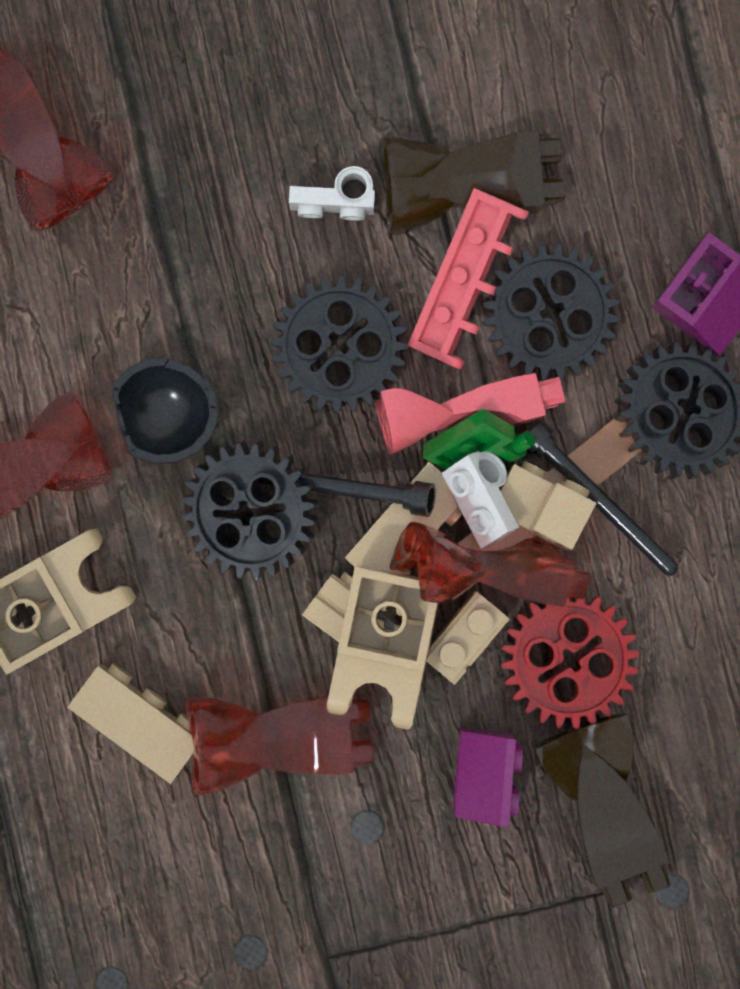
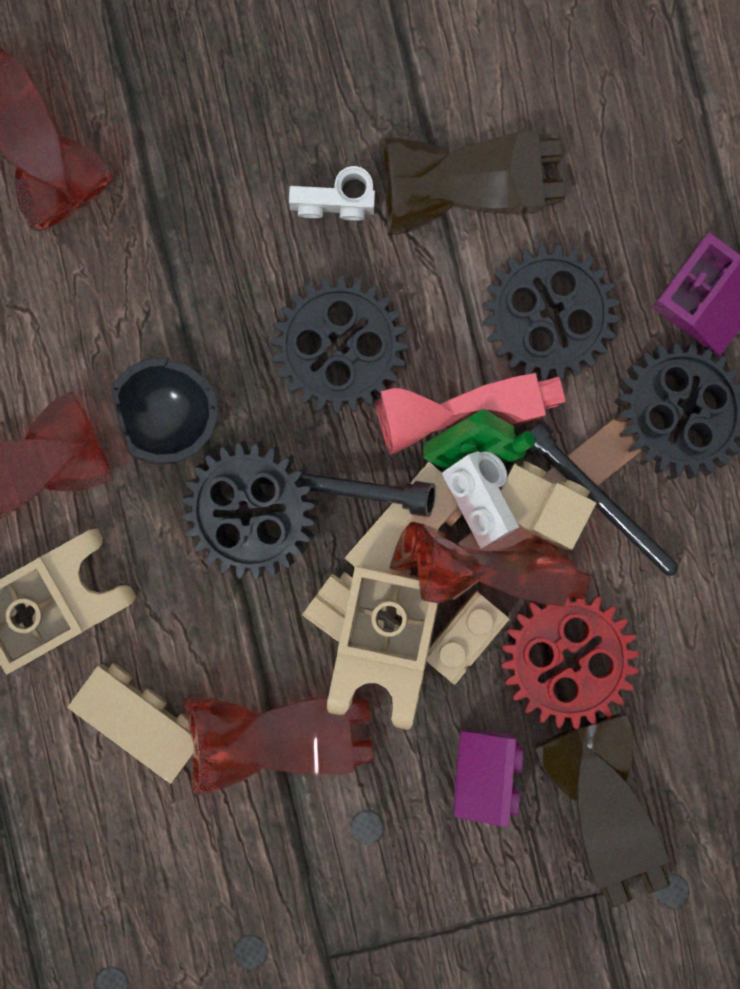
(463, 276): coral hinge -> none

